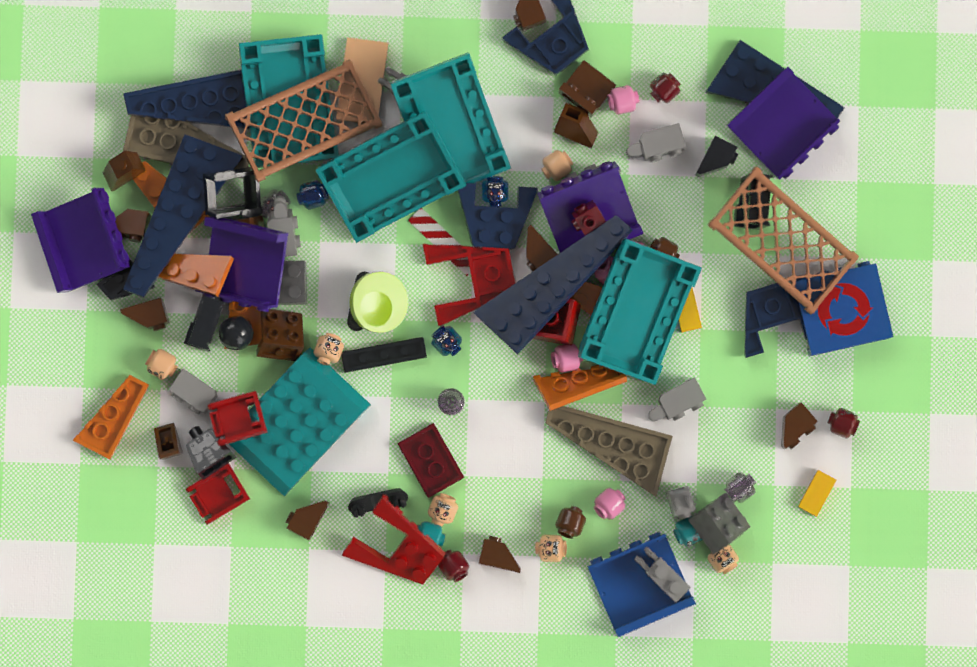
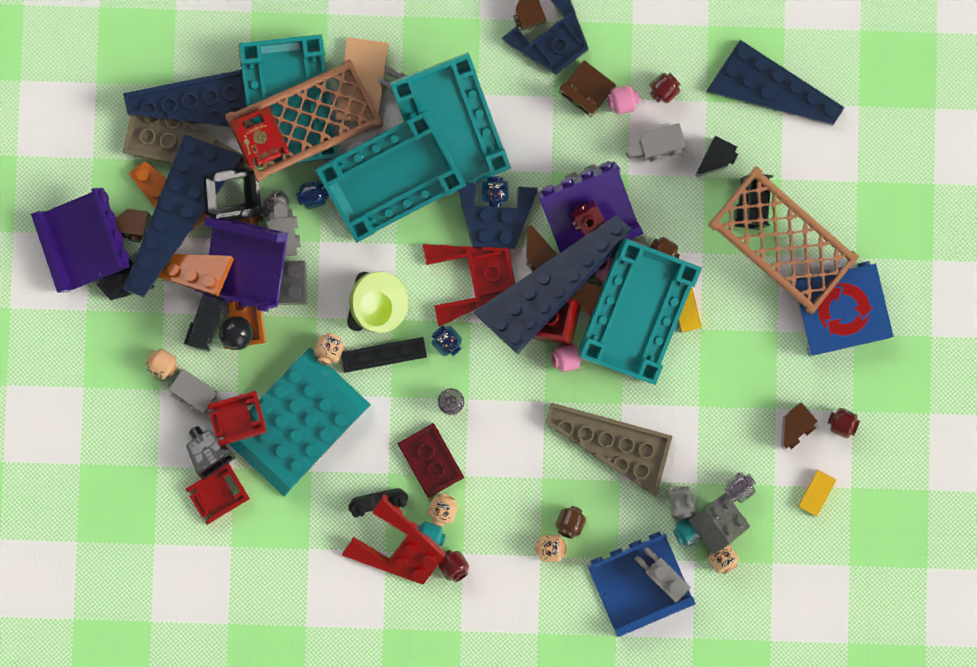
(108, 426): orange wing -> none
(123, 169): reddish brown slope -> none
(149, 314): reddish brown slope -> none
(167, 441): reddish brown slope -> none
(259, 140): none -> red container
(281, 335): reddish brown bracket -> none
(306, 519): reddish brown slope -> none
(437, 236): sticker -> none
(497, 555): reddish brown slope -> none
(557, 165): light nougat head -> none
(569, 387): orange wing -> none
(576, 126): reddish brown slope -> none
(609, 503): bright pink head -> none
(678, 400): light grey hinge -> none
(766, 309): dark blue wing -> none
(783, 124): dark purple panel -> none

